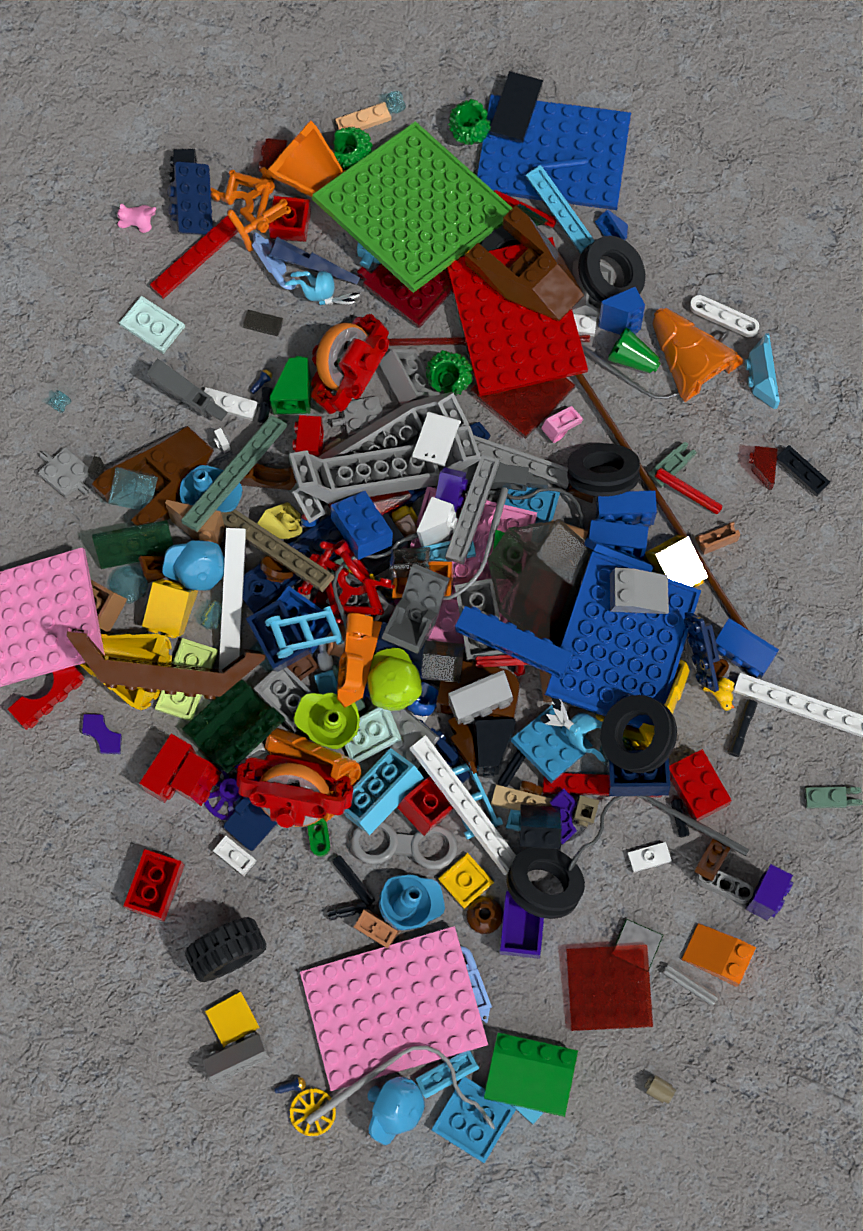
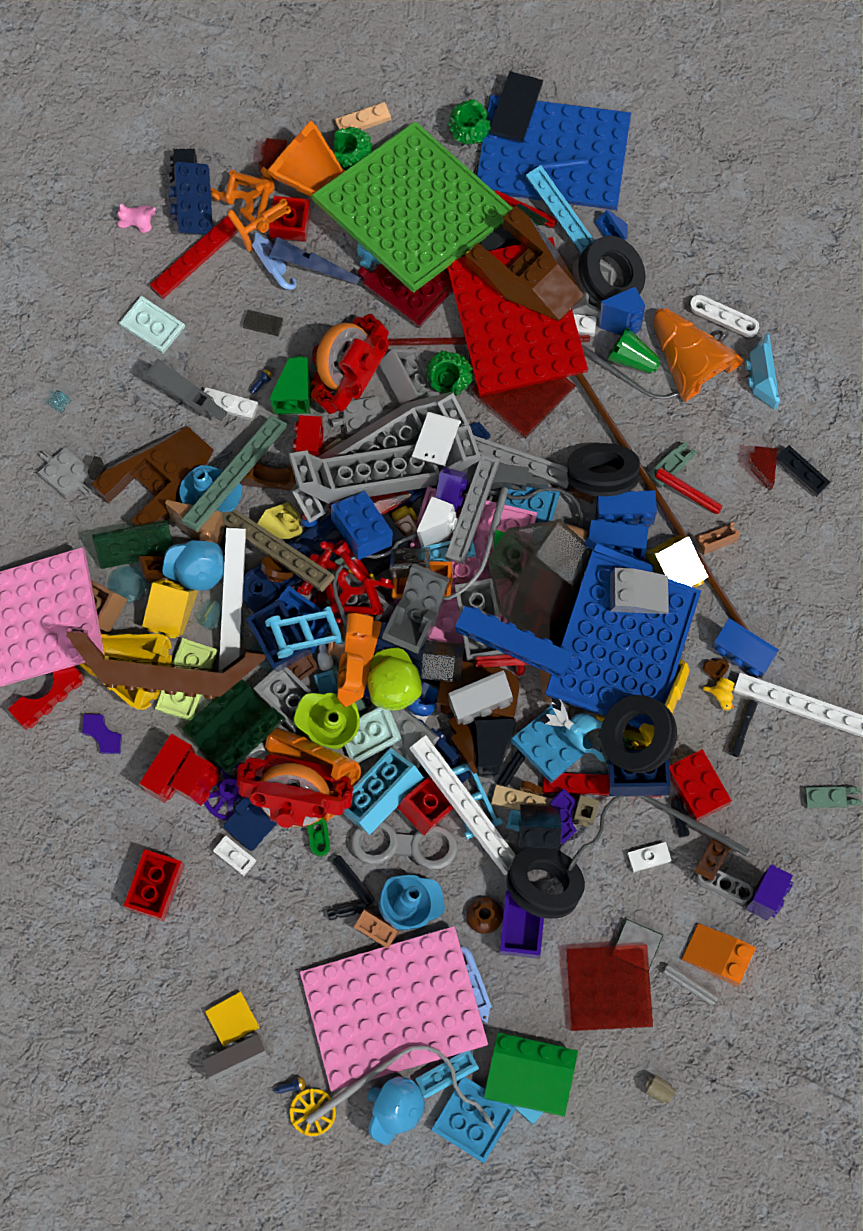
(132, 488): clear light blue slope -> none
(221, 441): white plate -> none
(225, 949): black tyre -> none
(264, 404): black axle -> none
(321, 288): medium azure hair -> none
(395, 102): clear light blue wheel -> none
(465, 881): yellow tile -> none
(558, 424): bright pink plate -> none
(704, 650): dark blue bracket -> none

